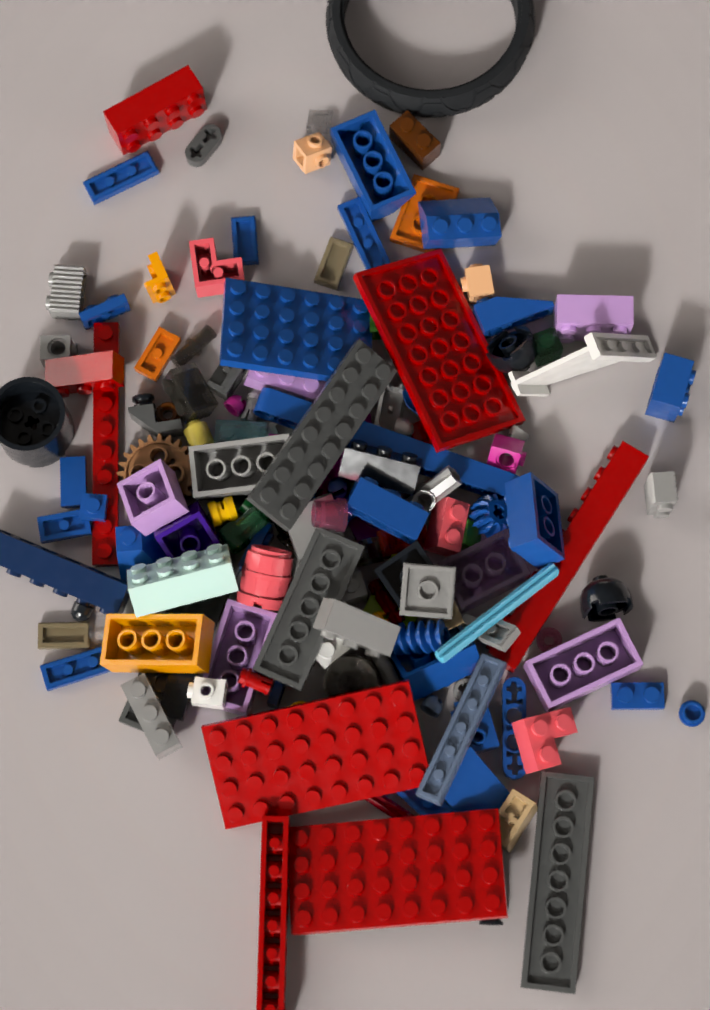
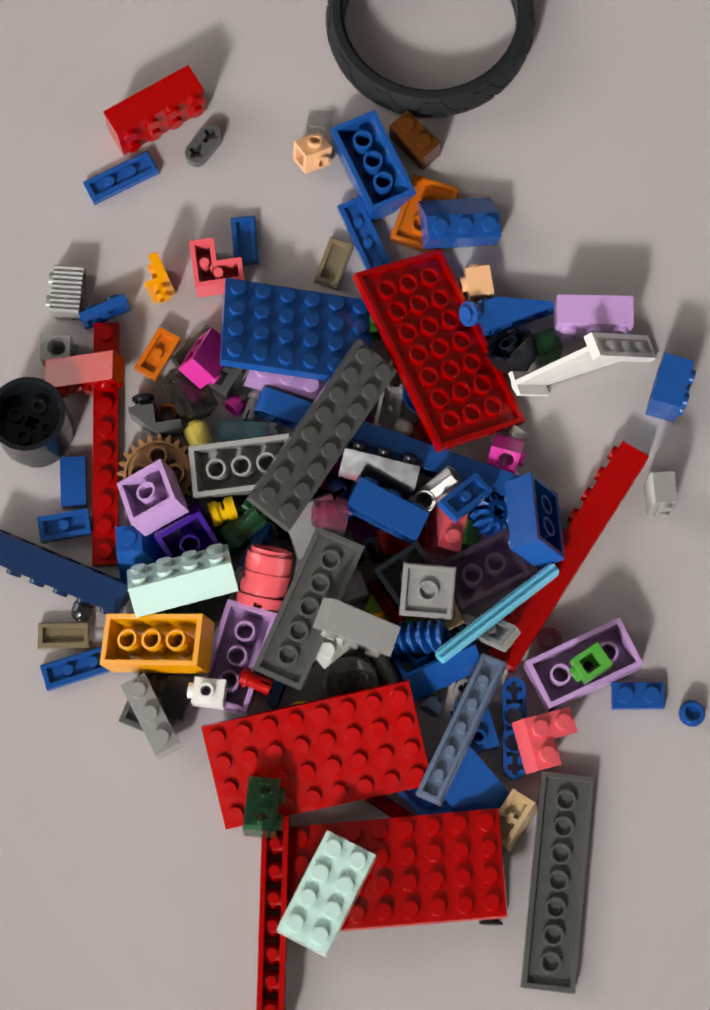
(93, 507): blue plate -> none
(203, 360): none -> dark pink brick
(263, 807): none -> clear green brick
(326, 894): none -> light aqua brick
(465, 497): none -> blue plate
(470, 313): none -> blue plate
(596, 657): none -> bright green brick
(604, 598): black cylinder -> none

